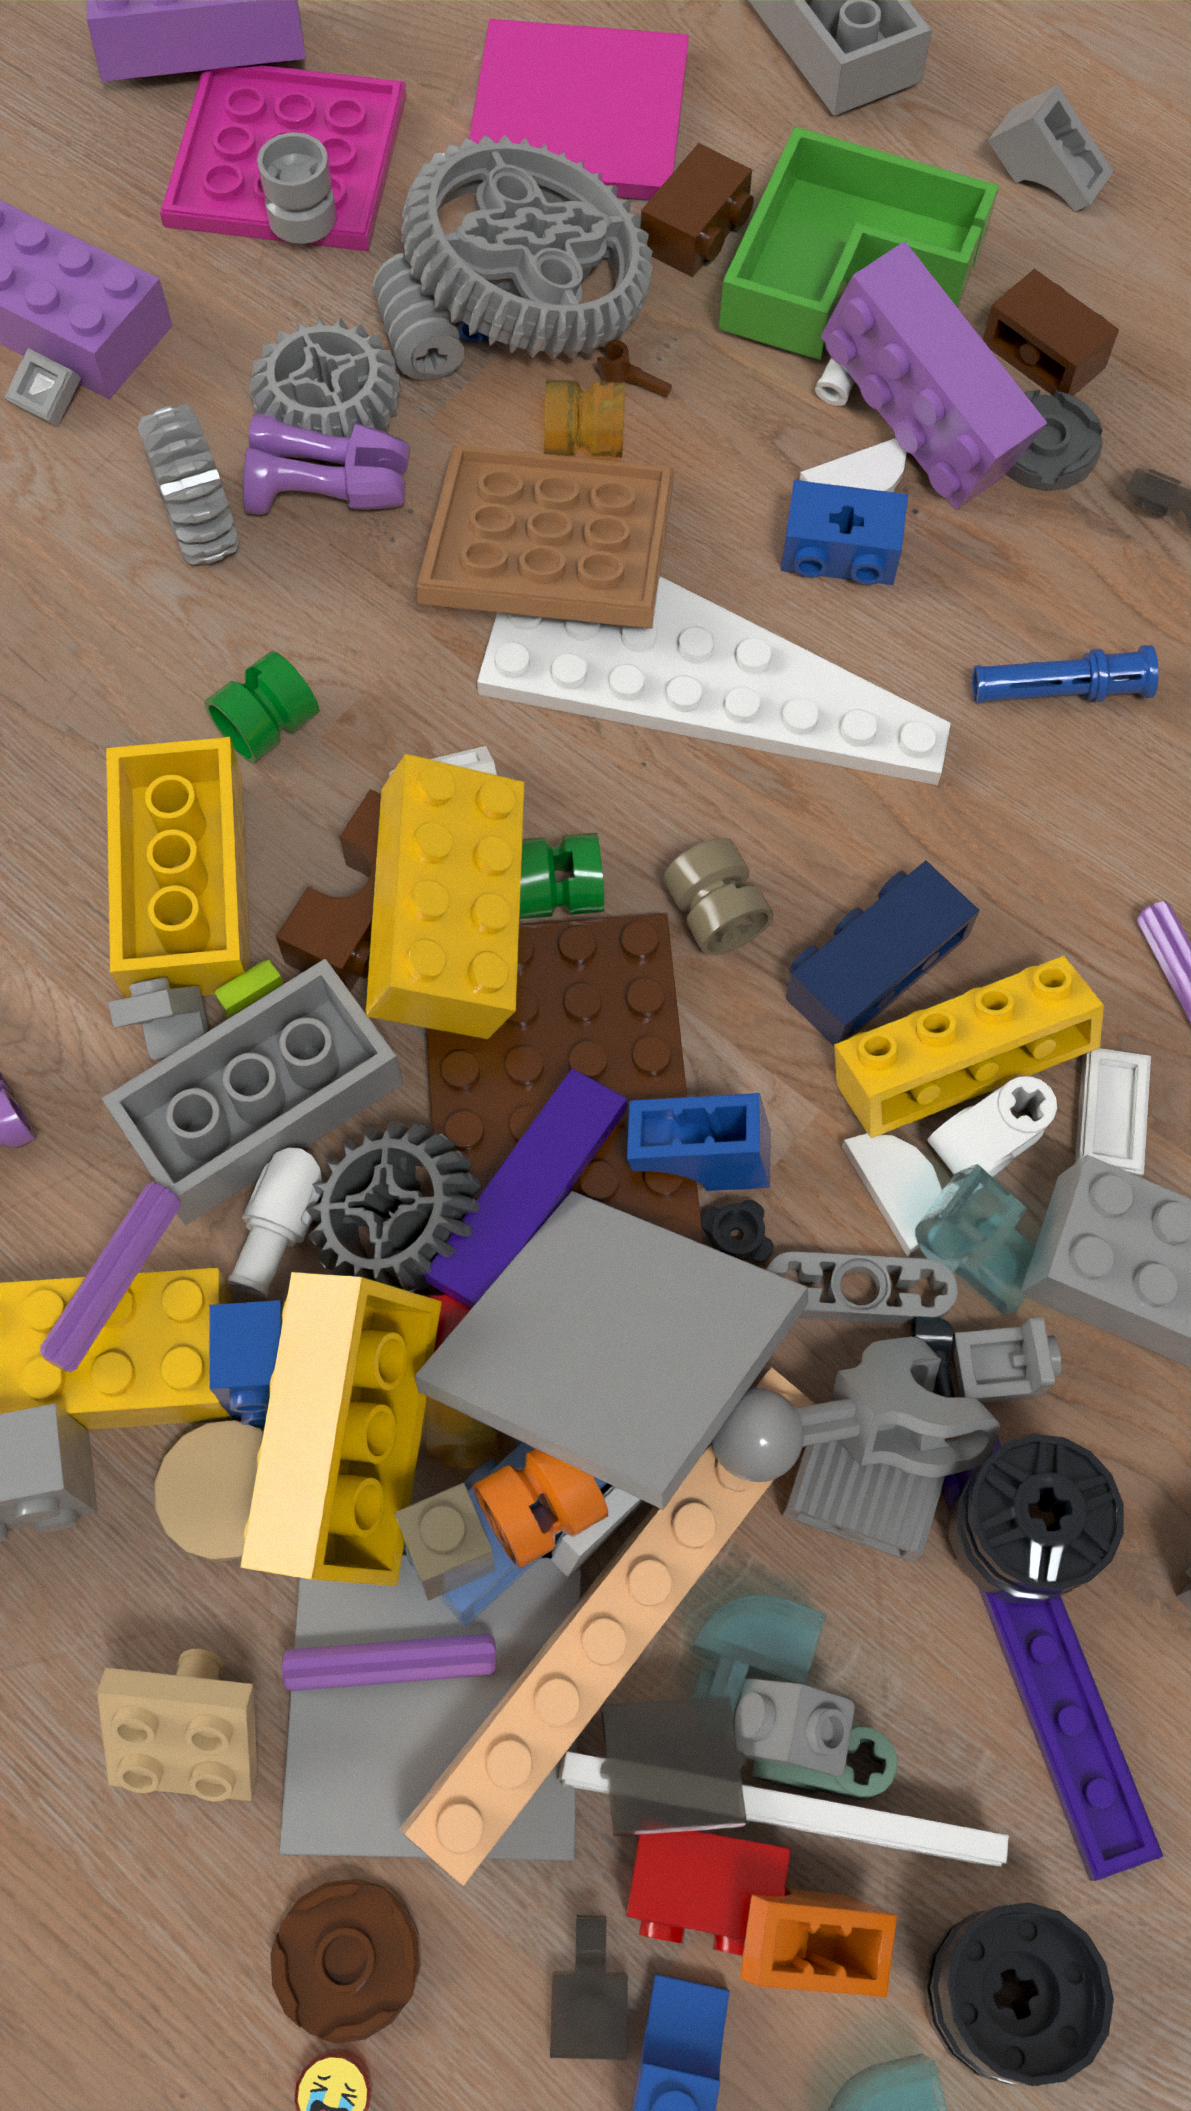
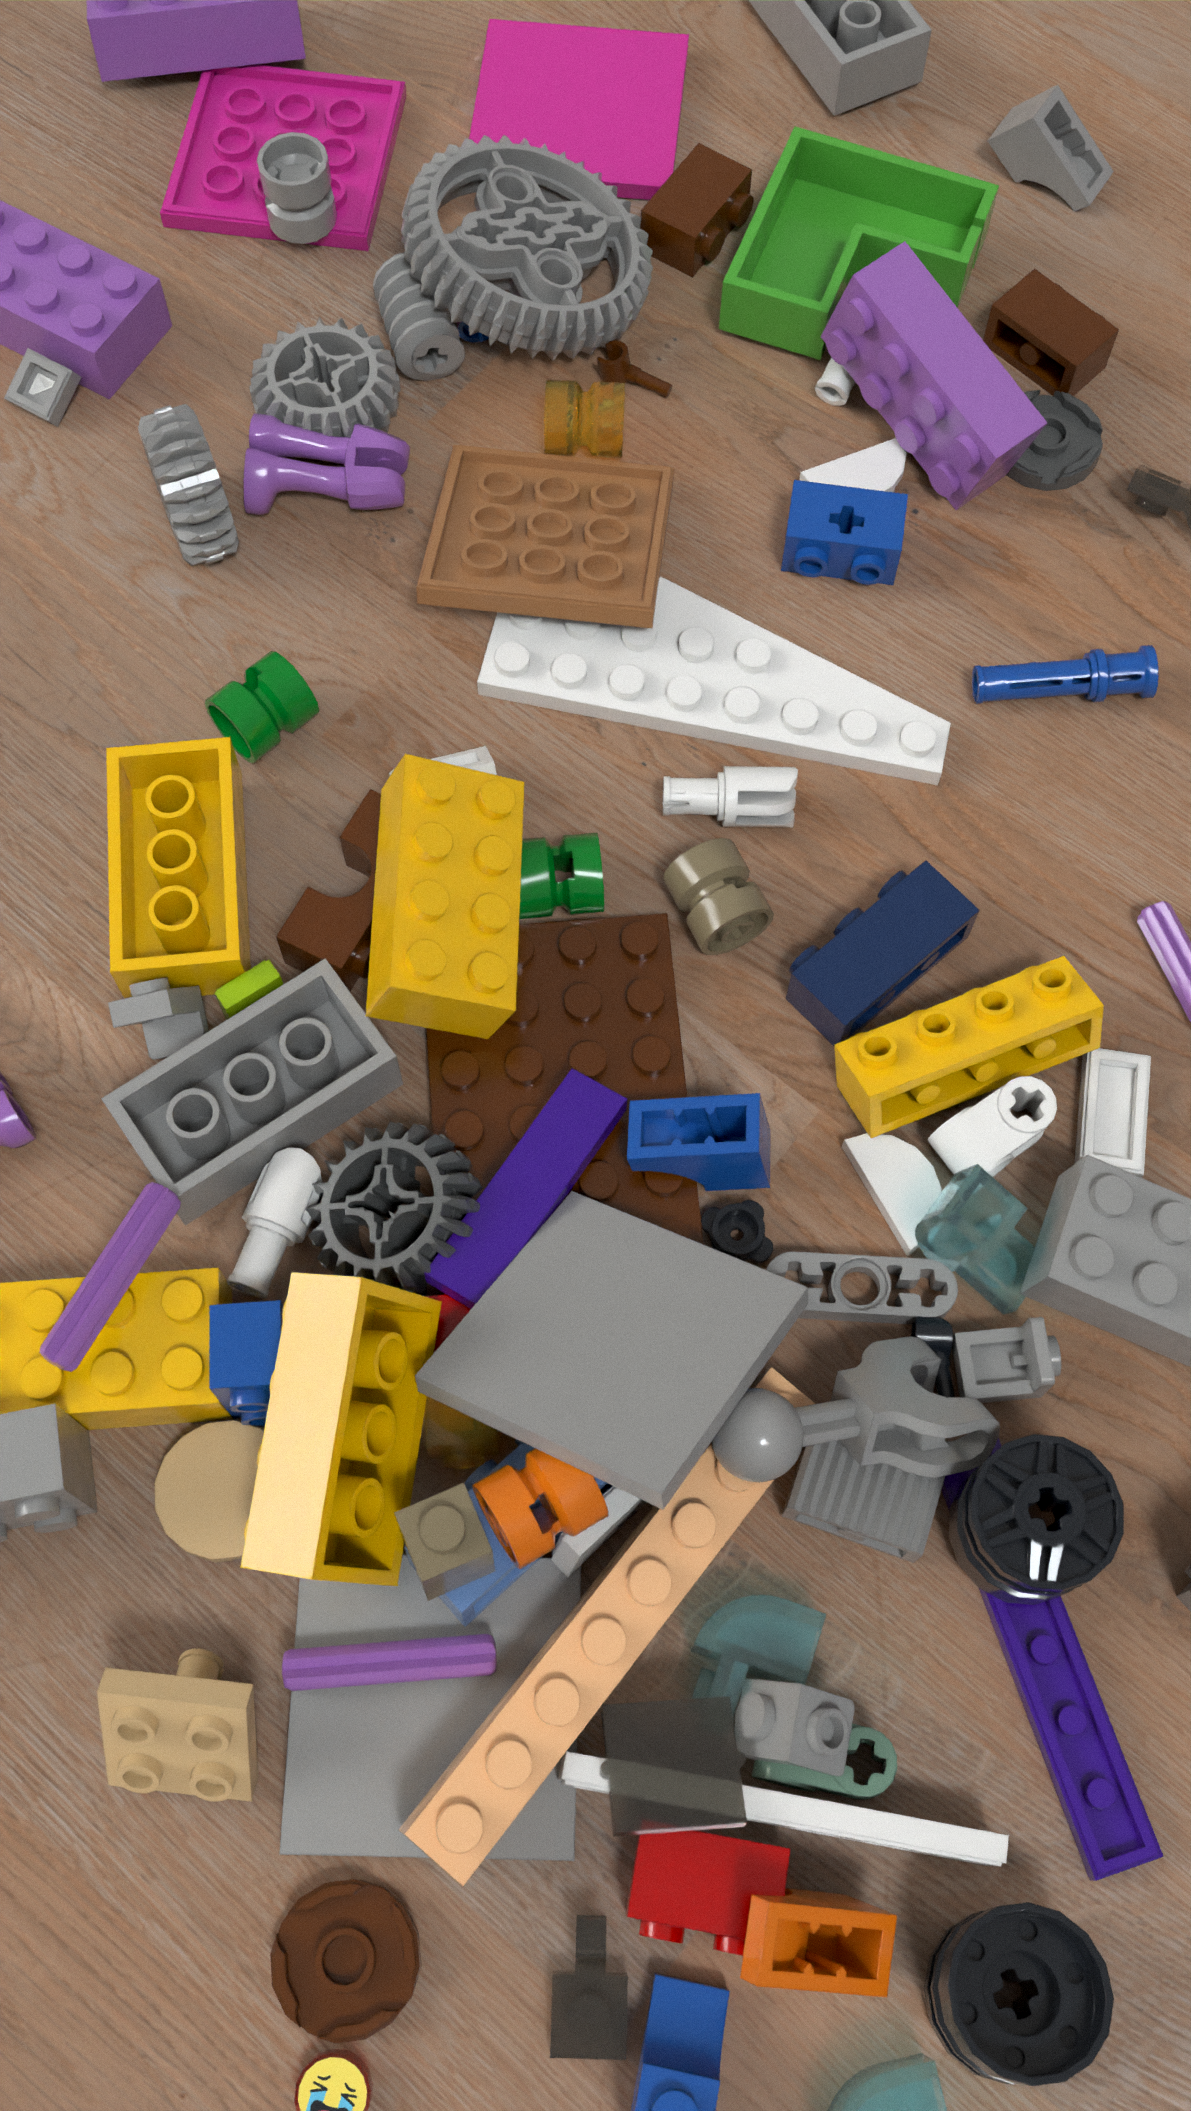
(737, 796): none -> white arm

